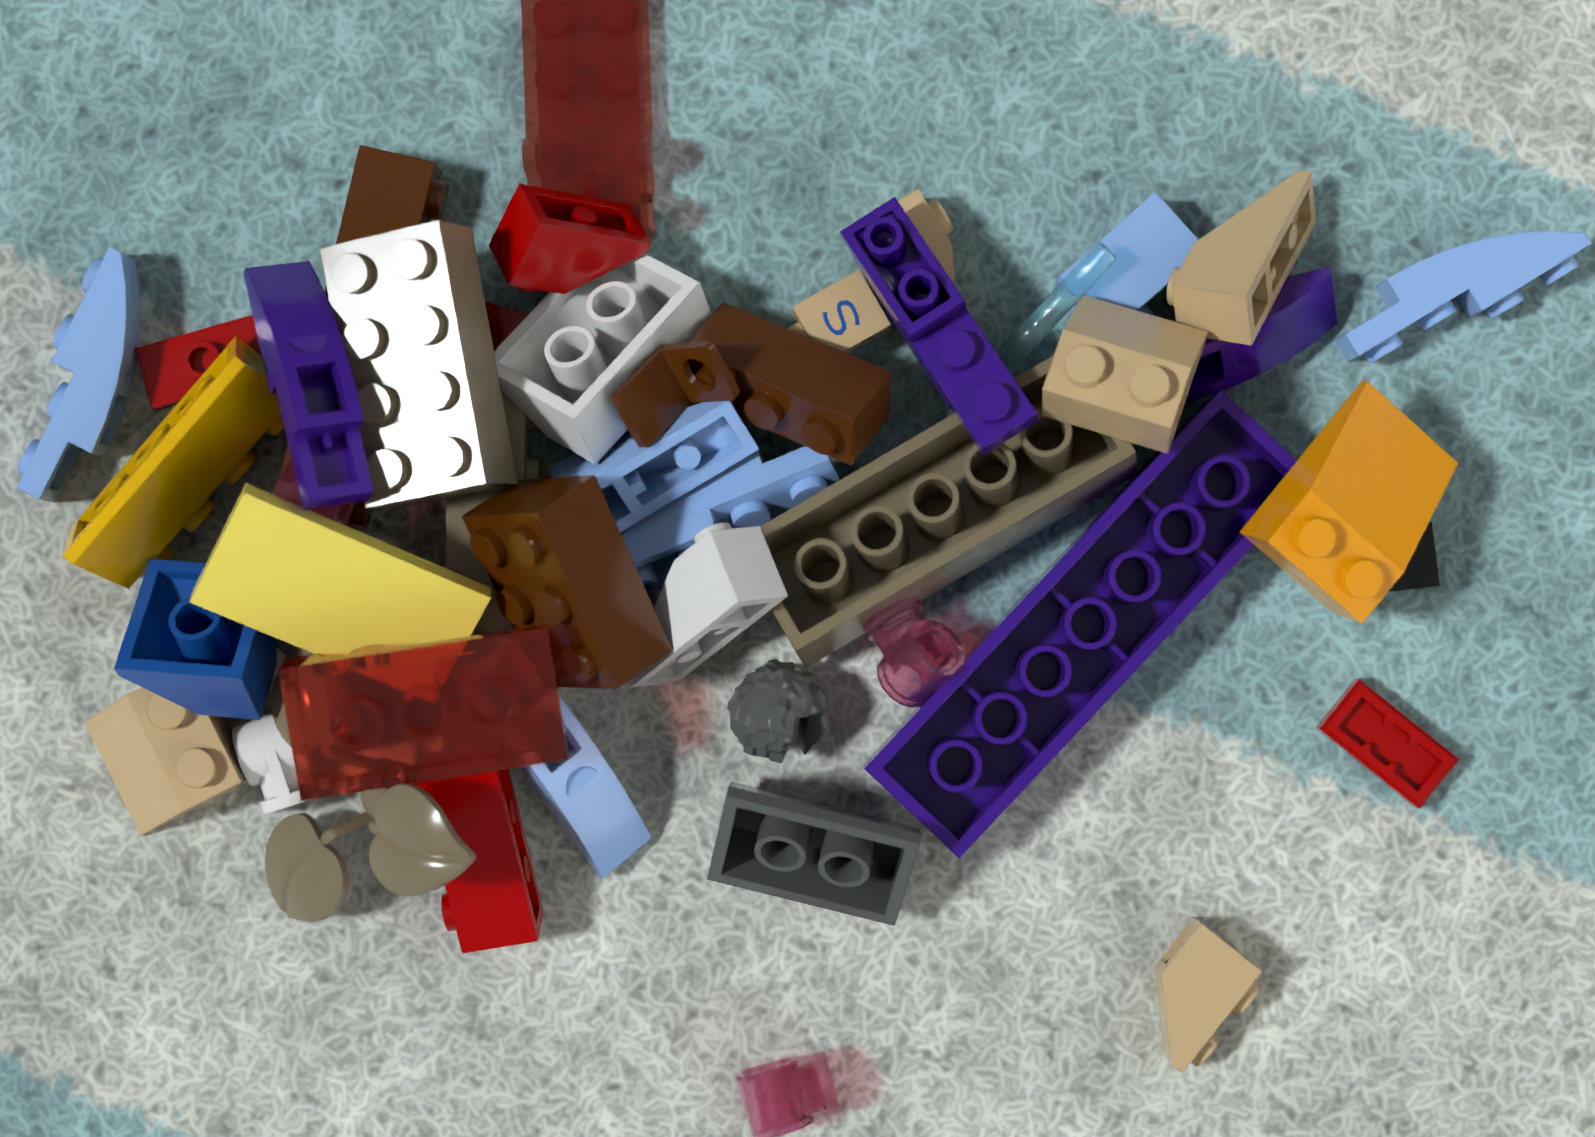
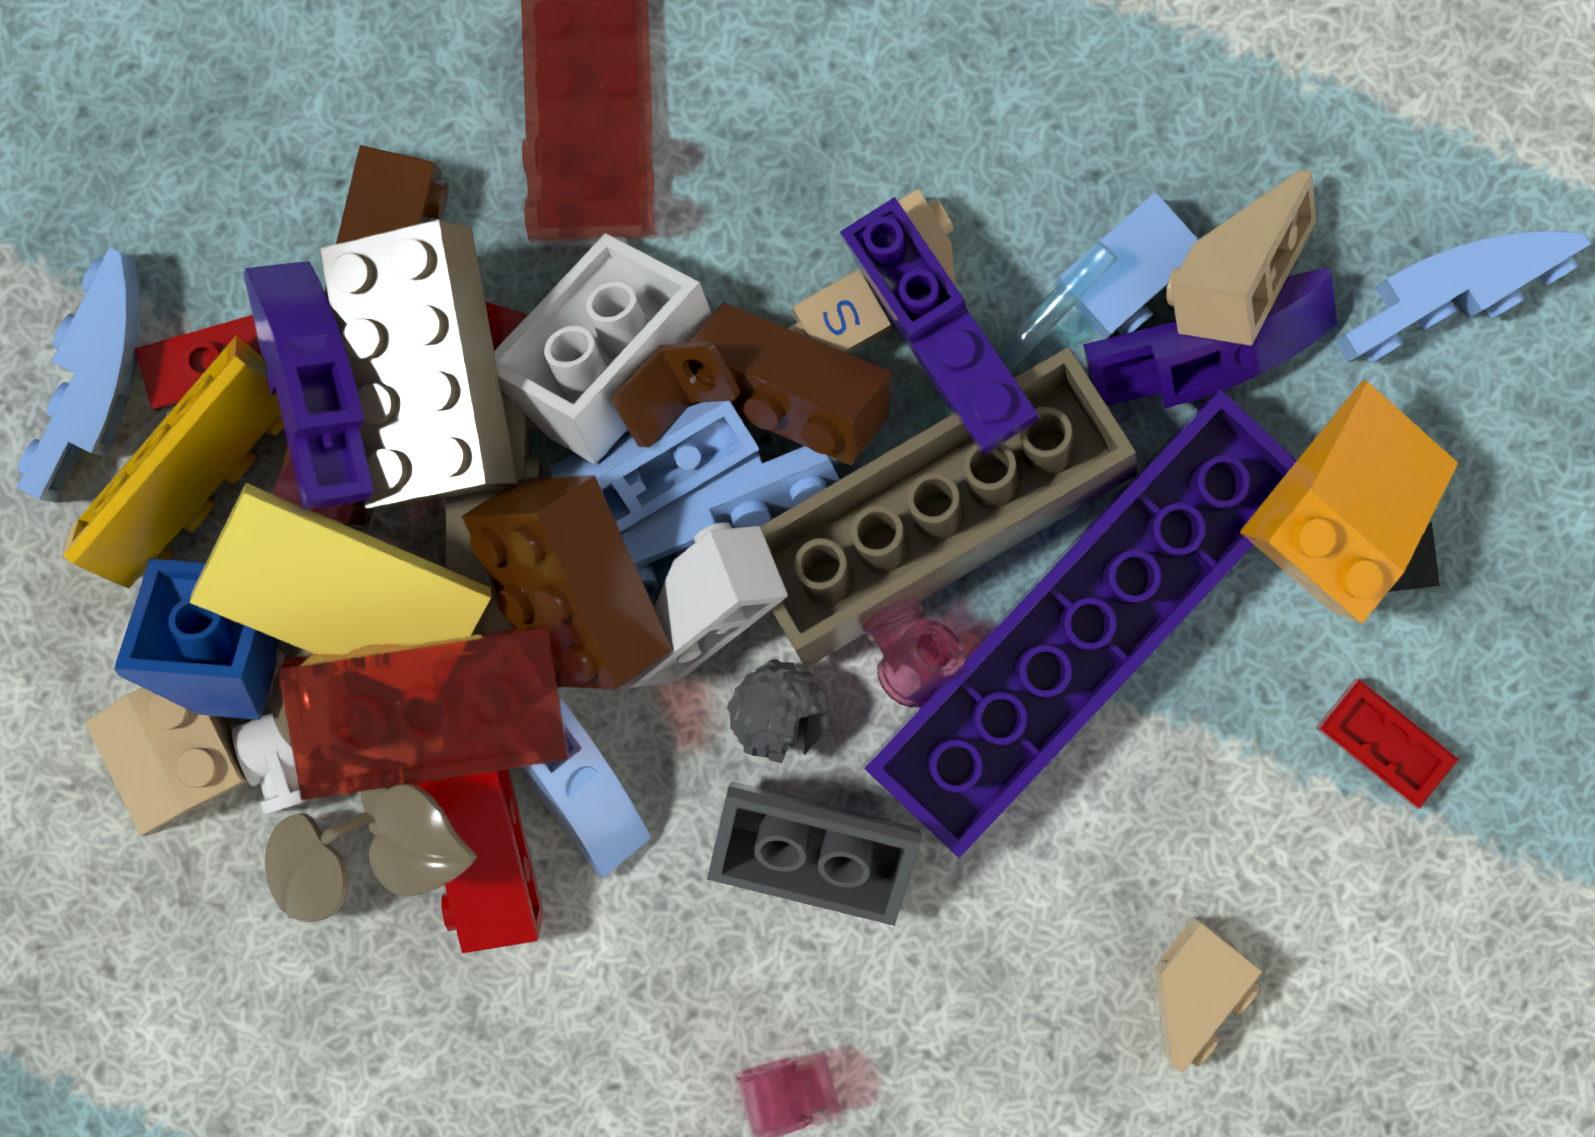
(564, 239): red slope -> none
(1122, 373): tan slope -> none

